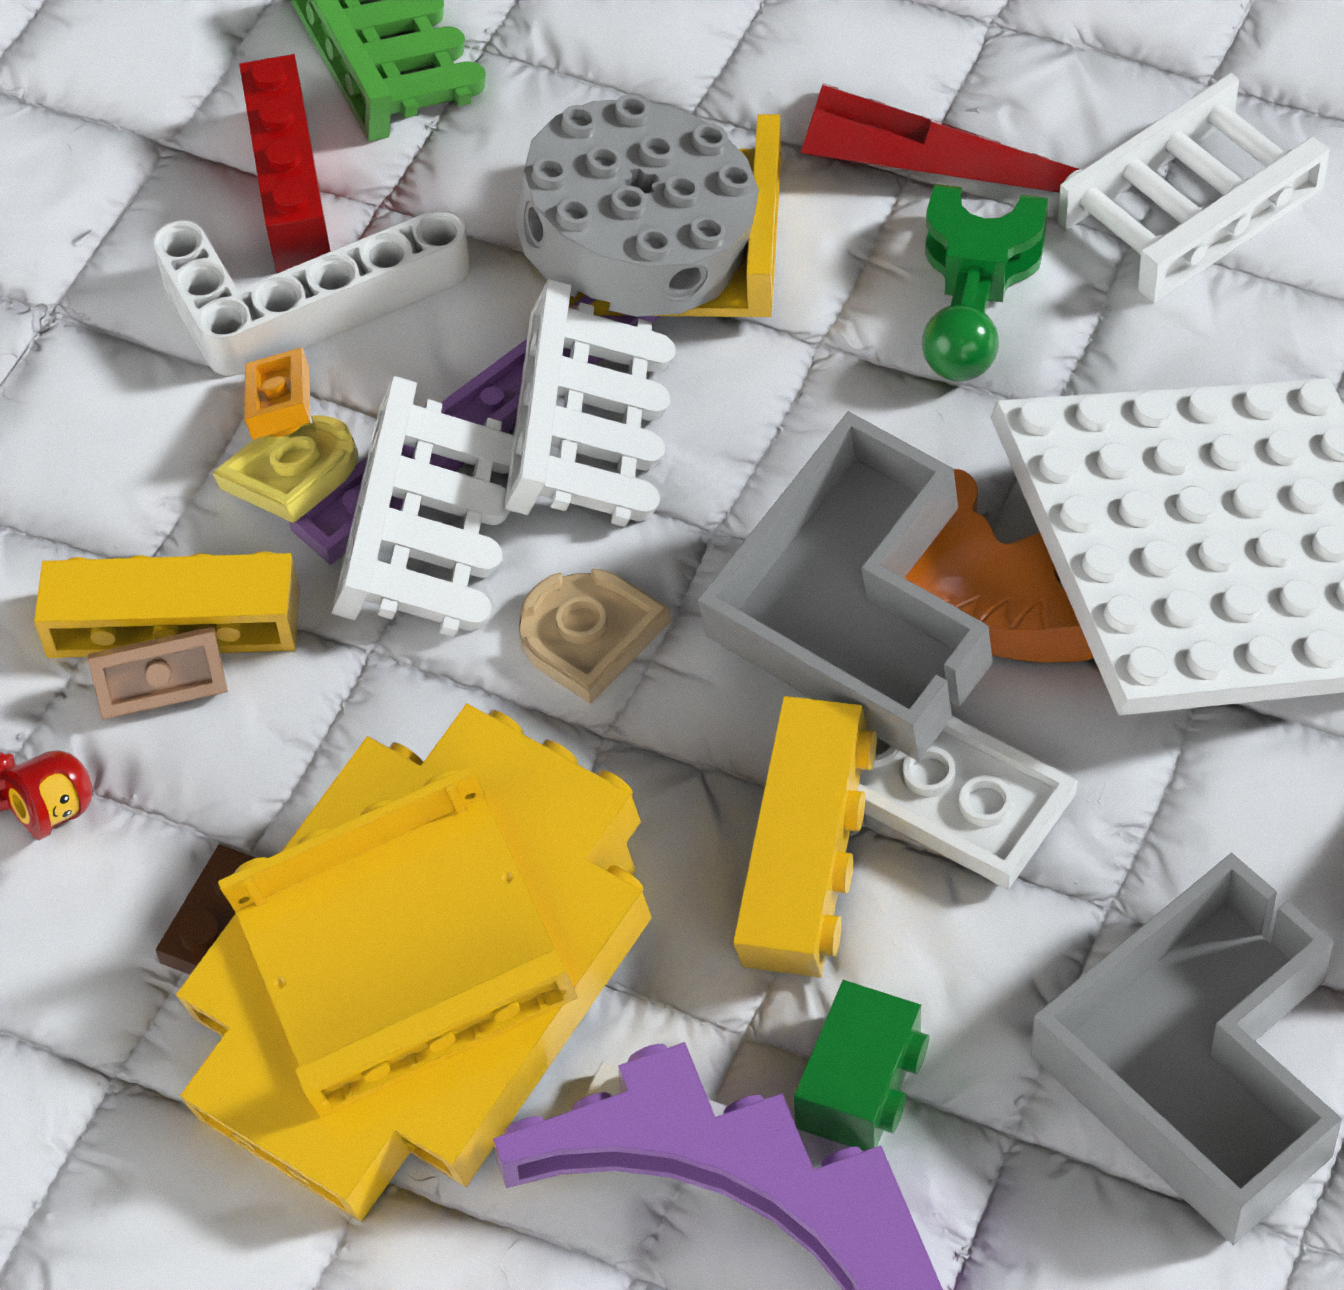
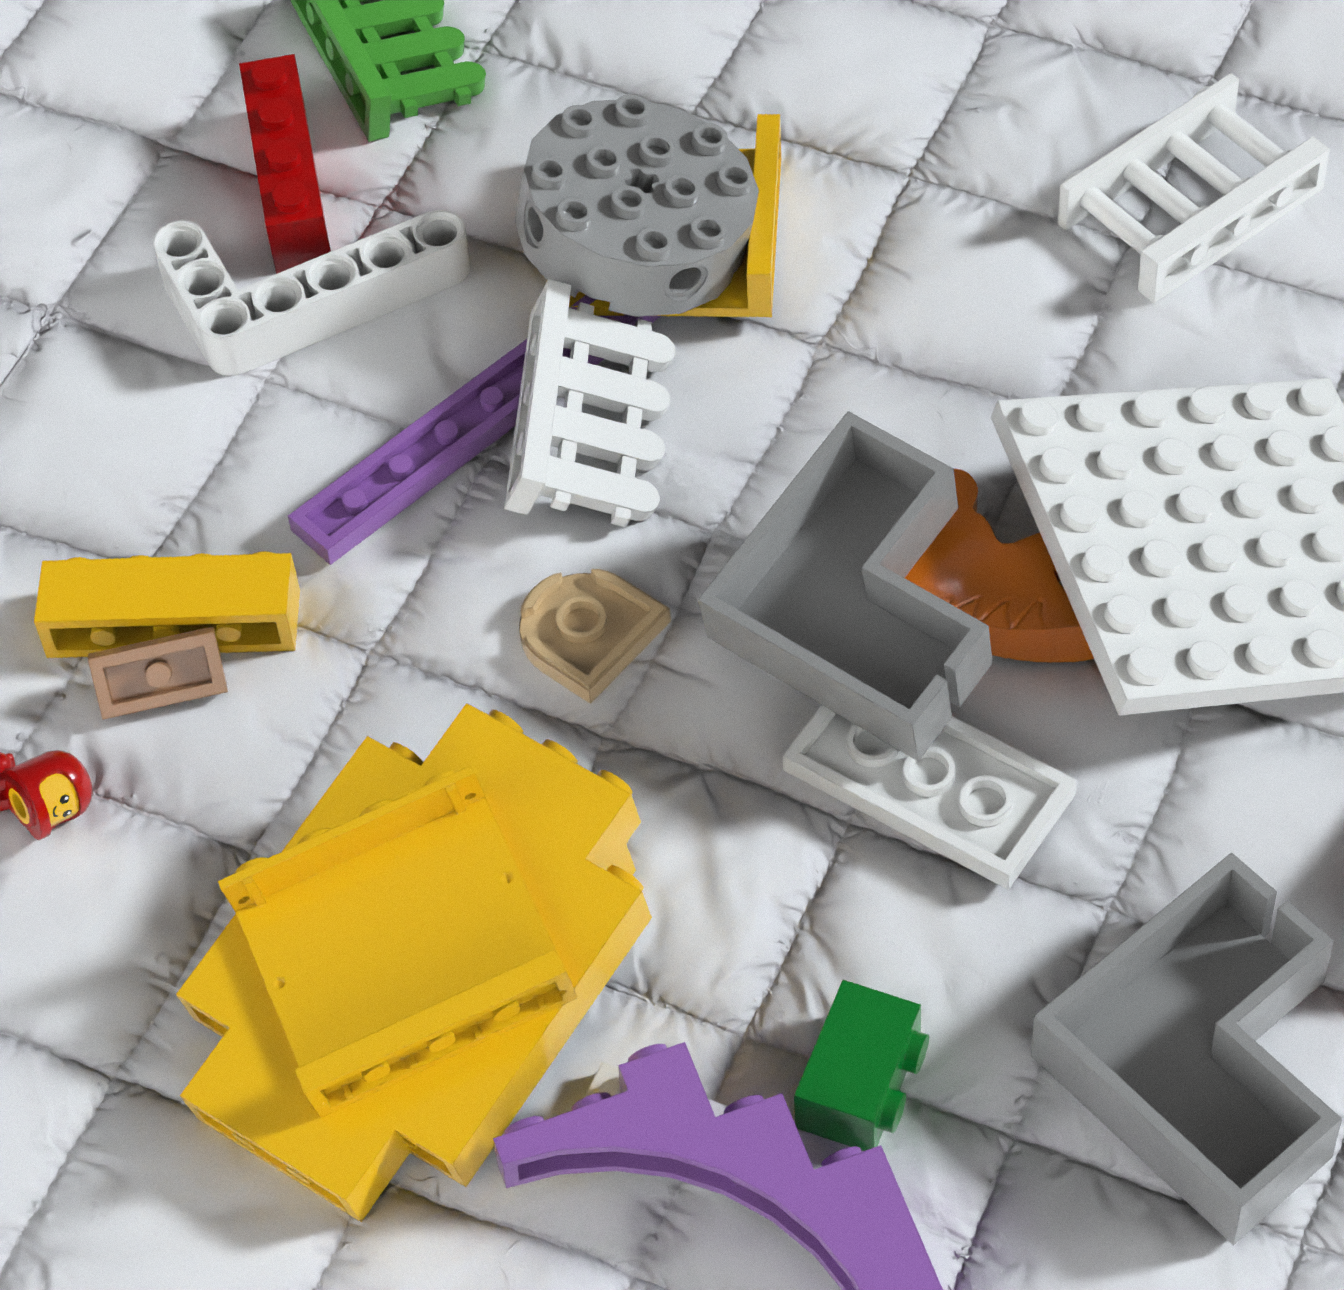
(202, 914): reddish brown plate -> none
(277, 394): light orange plate -> none
(293, 470): light yellow tile -> none
(417, 537): white fence -> none
(804, 836): yellow brick -> none
(883, 135): red wedge -> none
(978, 265): green piece -> none

